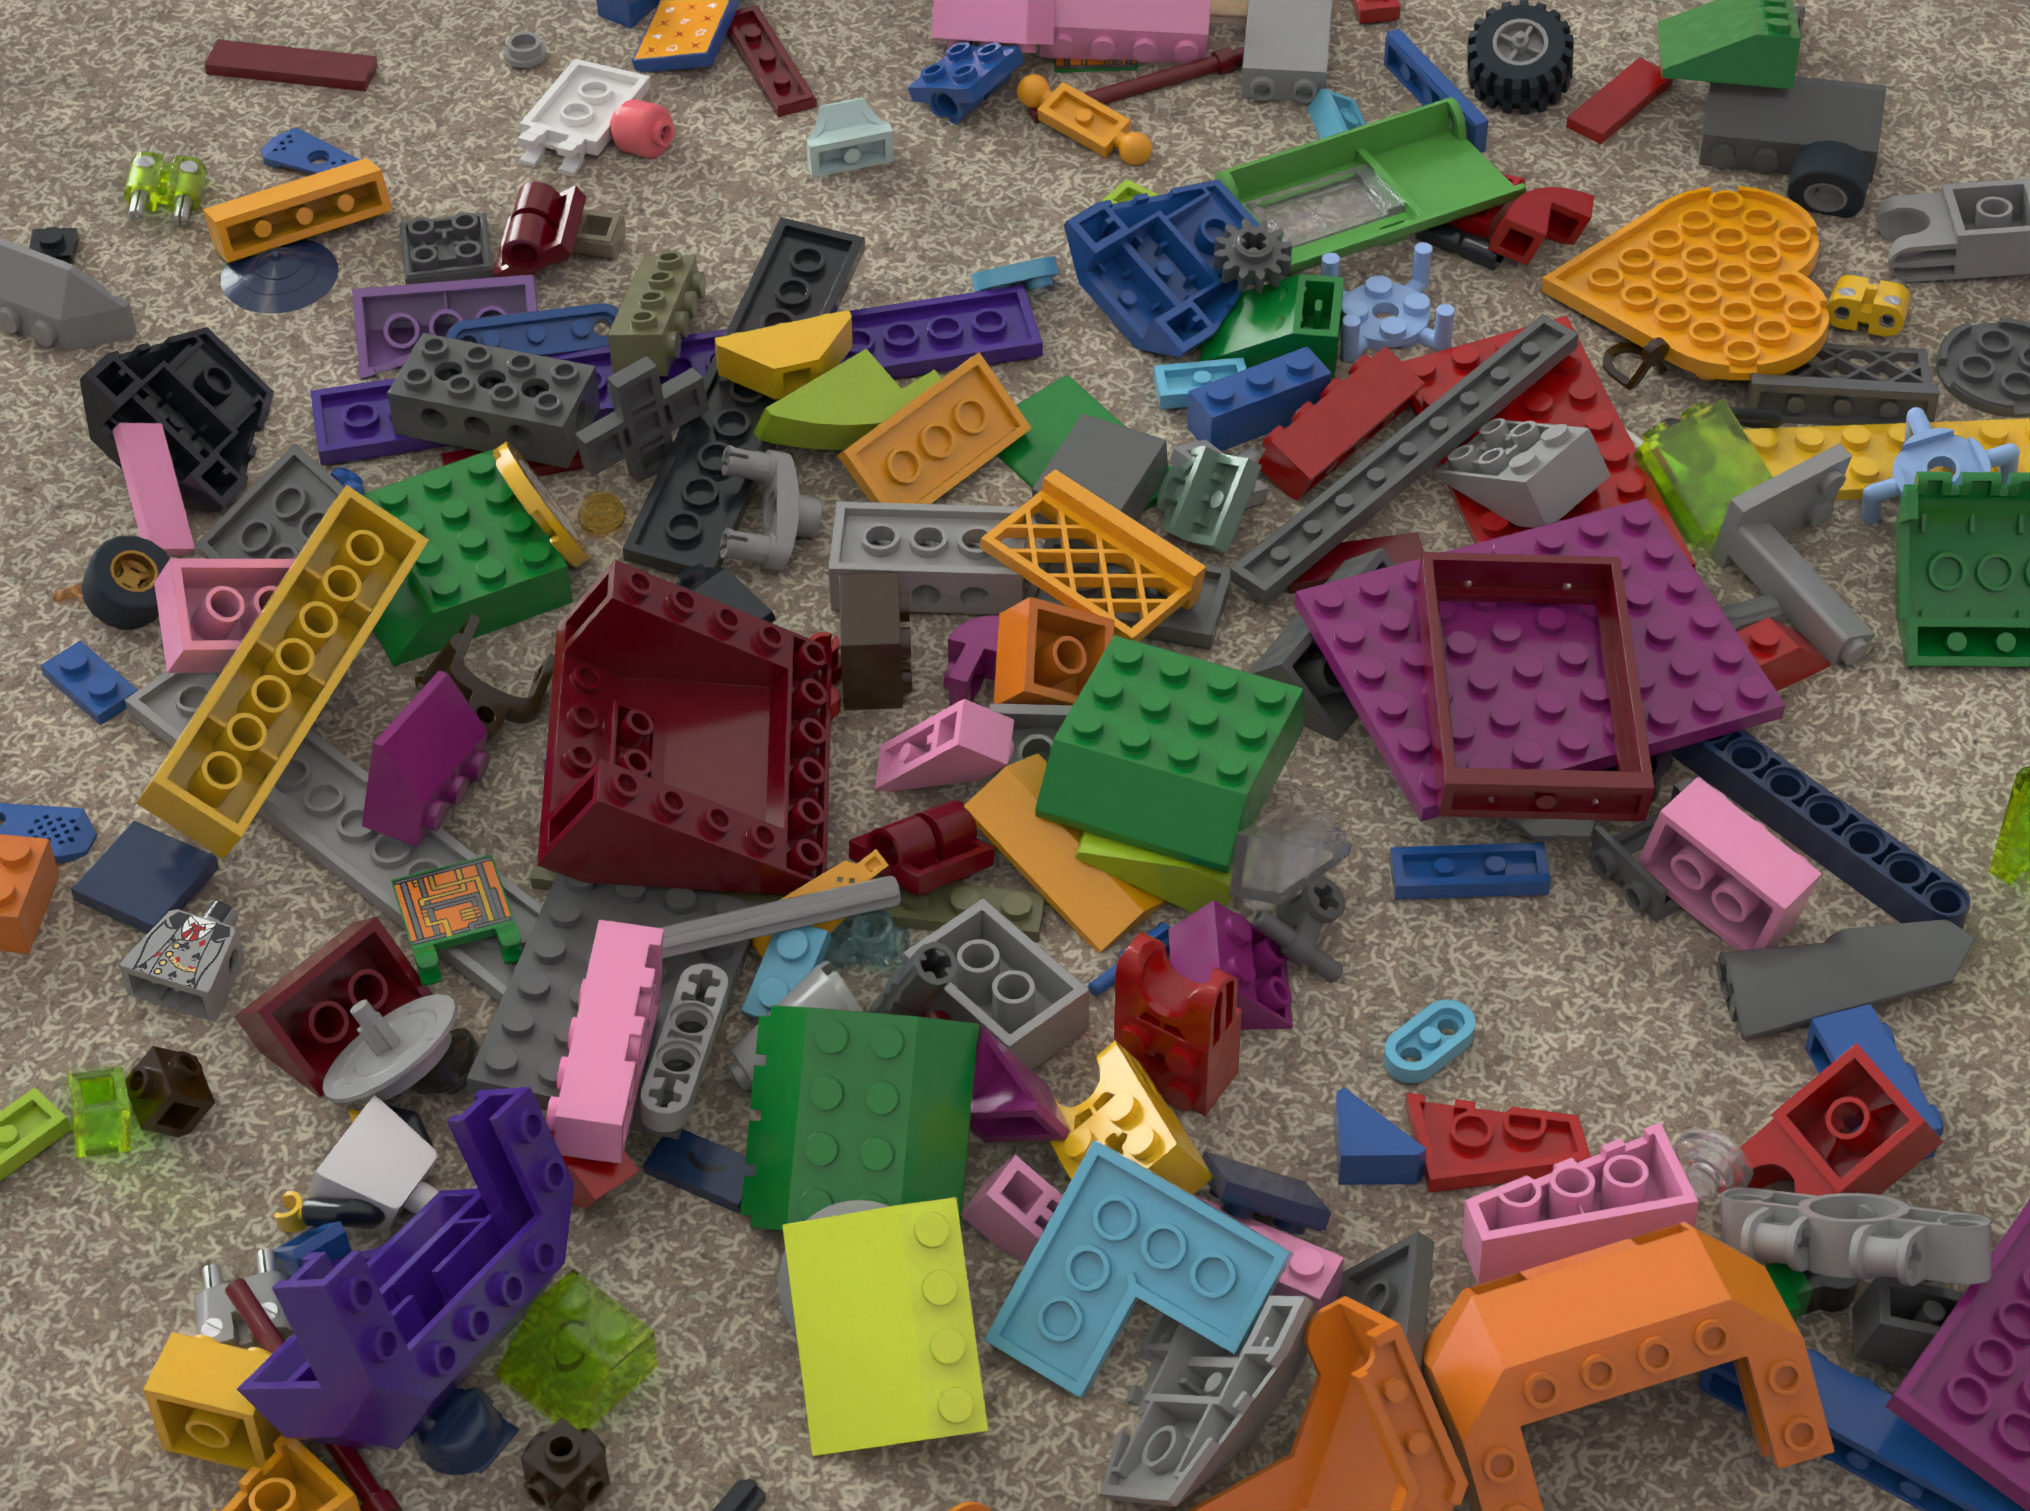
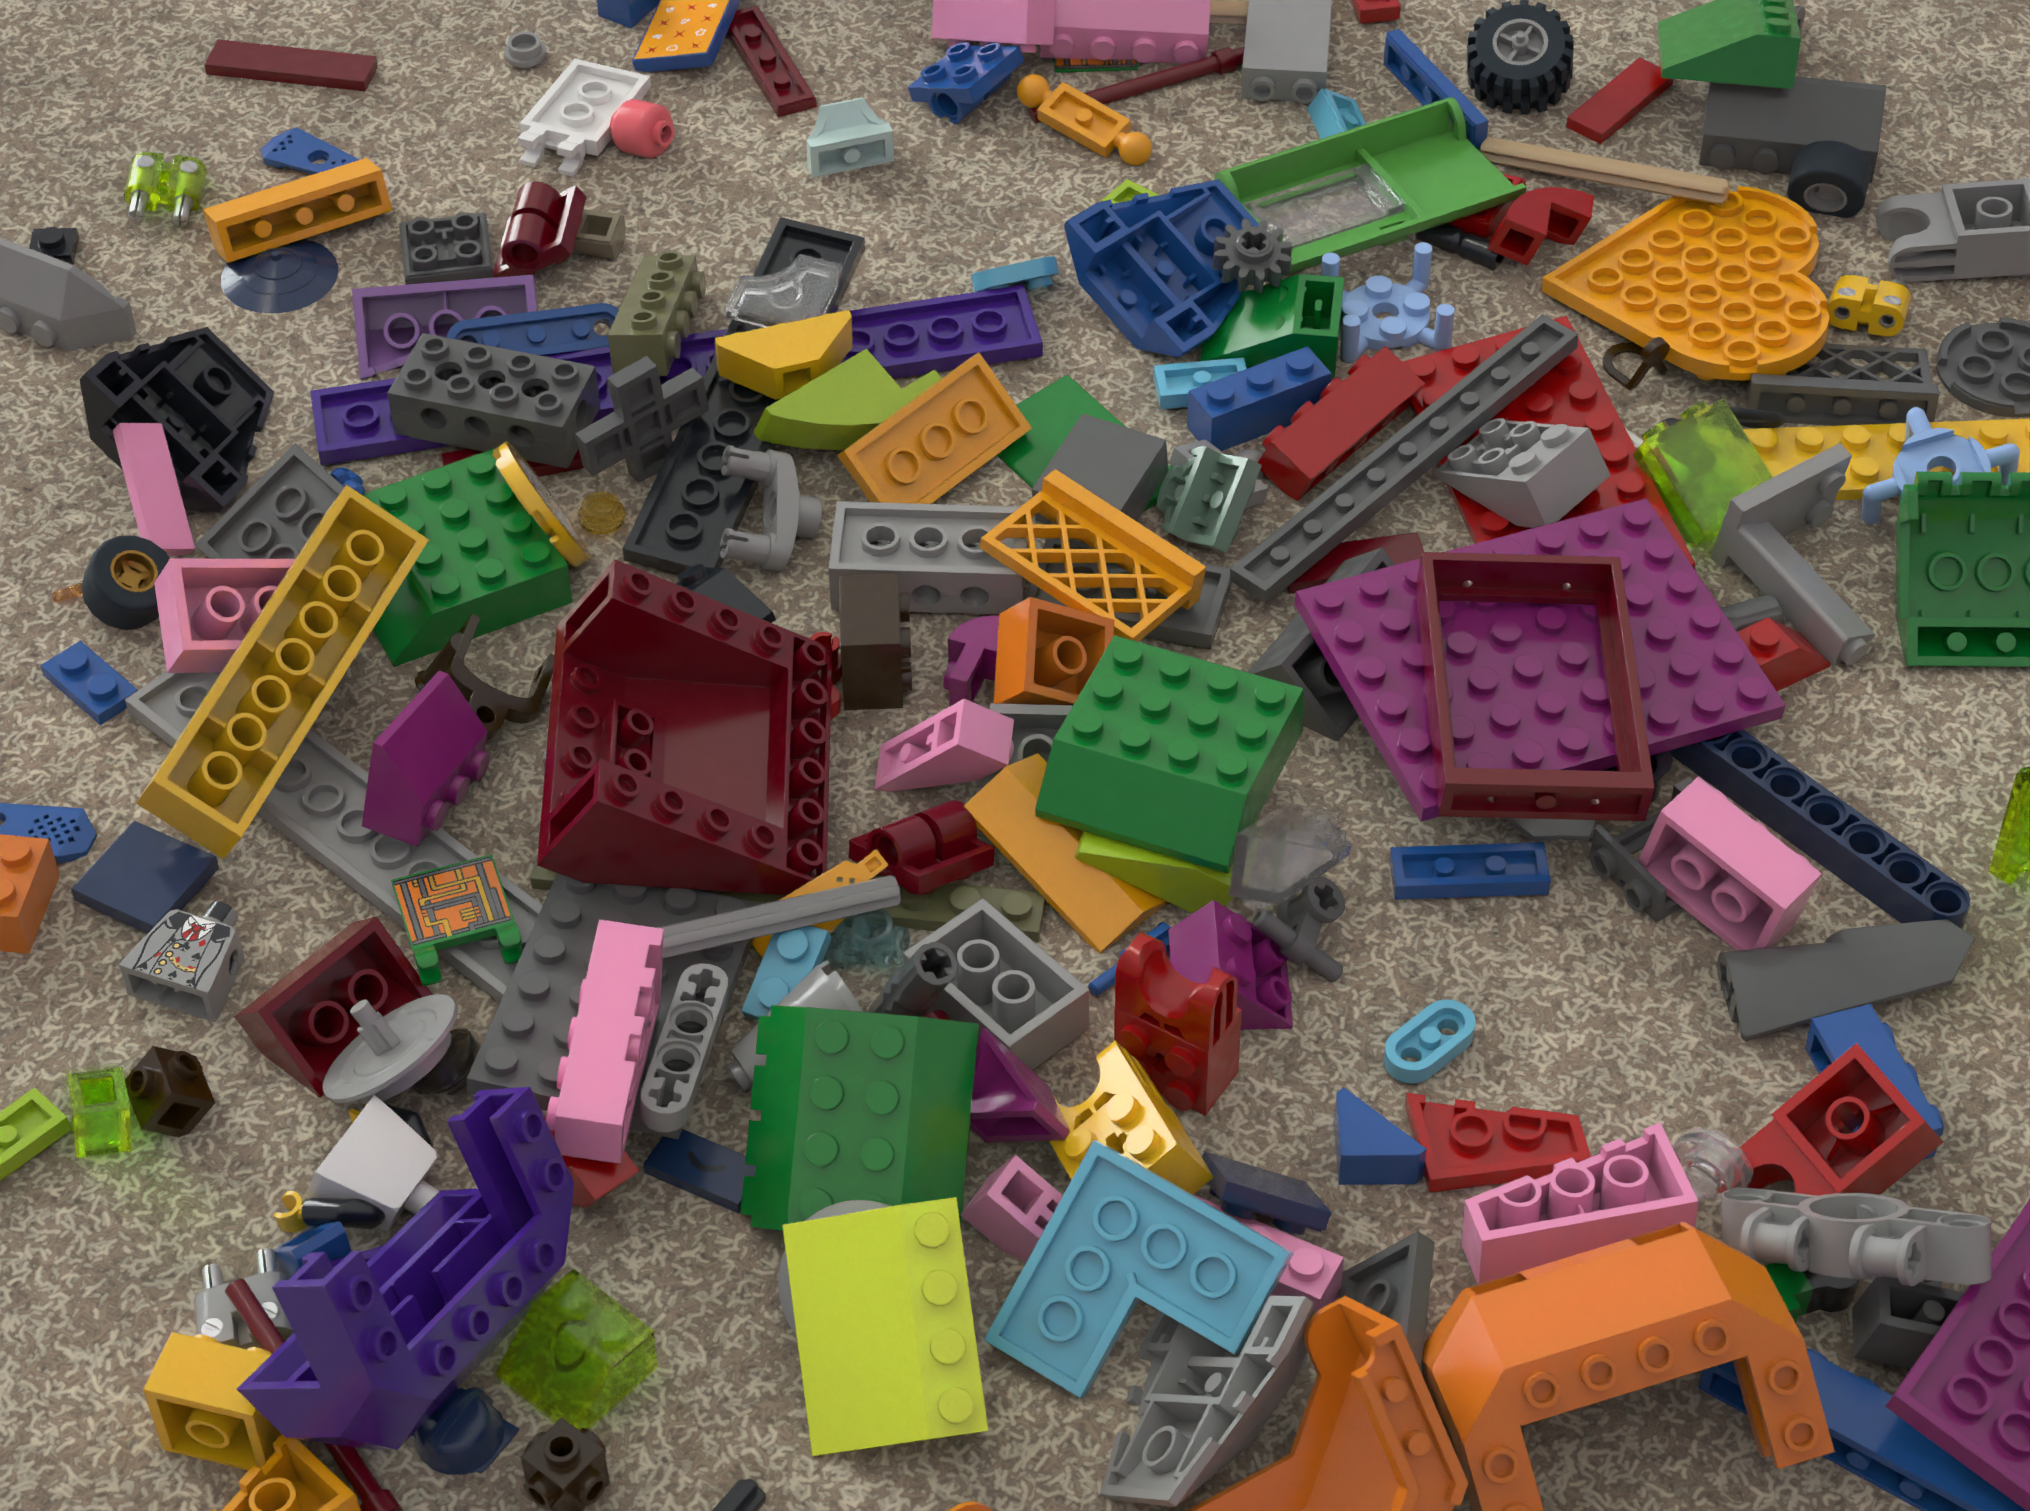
(786, 296): none -> clear tile
(1606, 170): none -> tan axle

